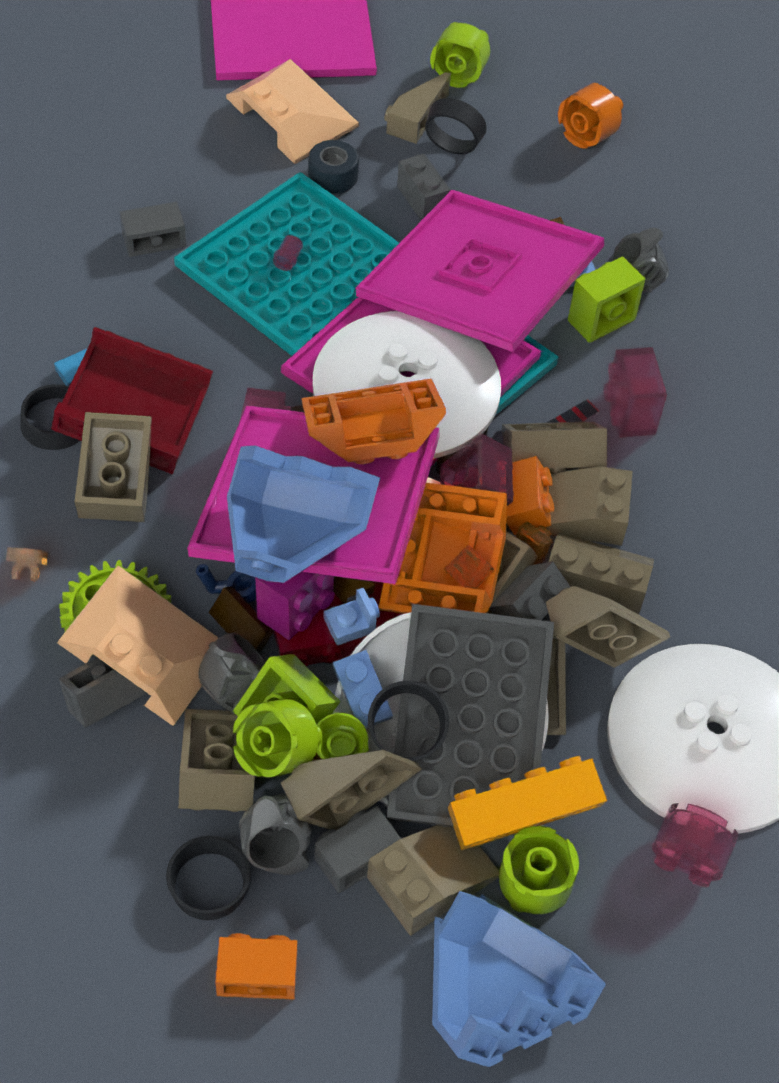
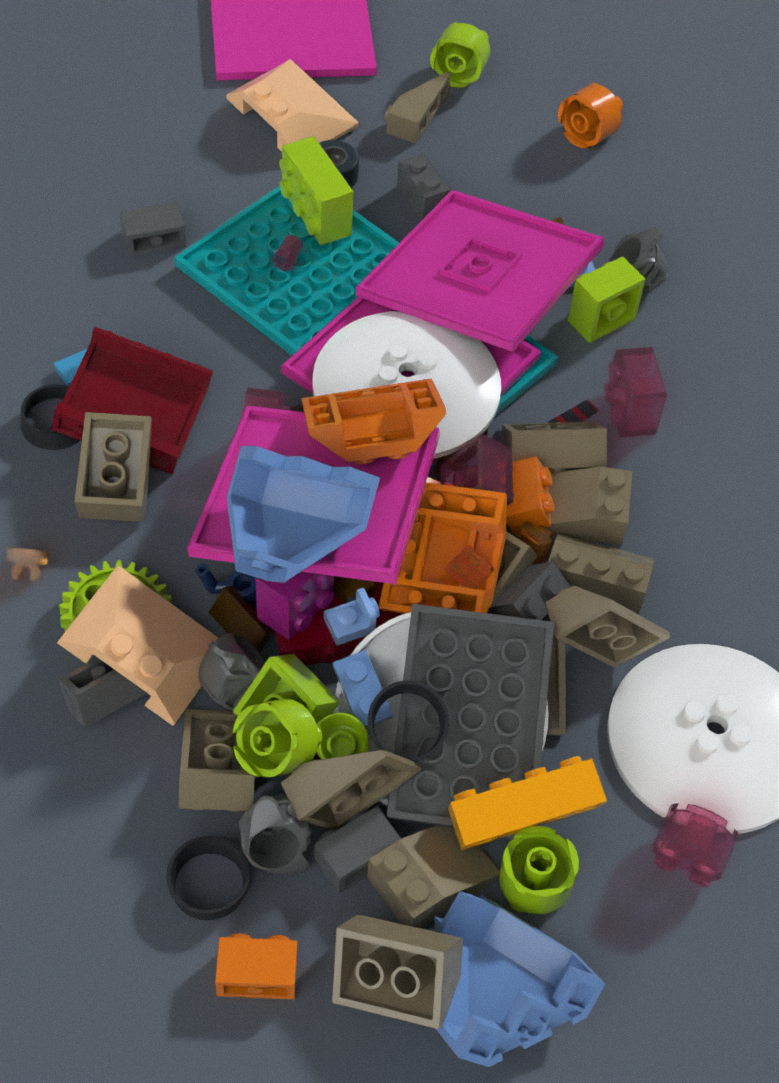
(316, 190): none -> lime brick
(396, 970): none -> dark tan slope
(459, 111): black tyre -> none

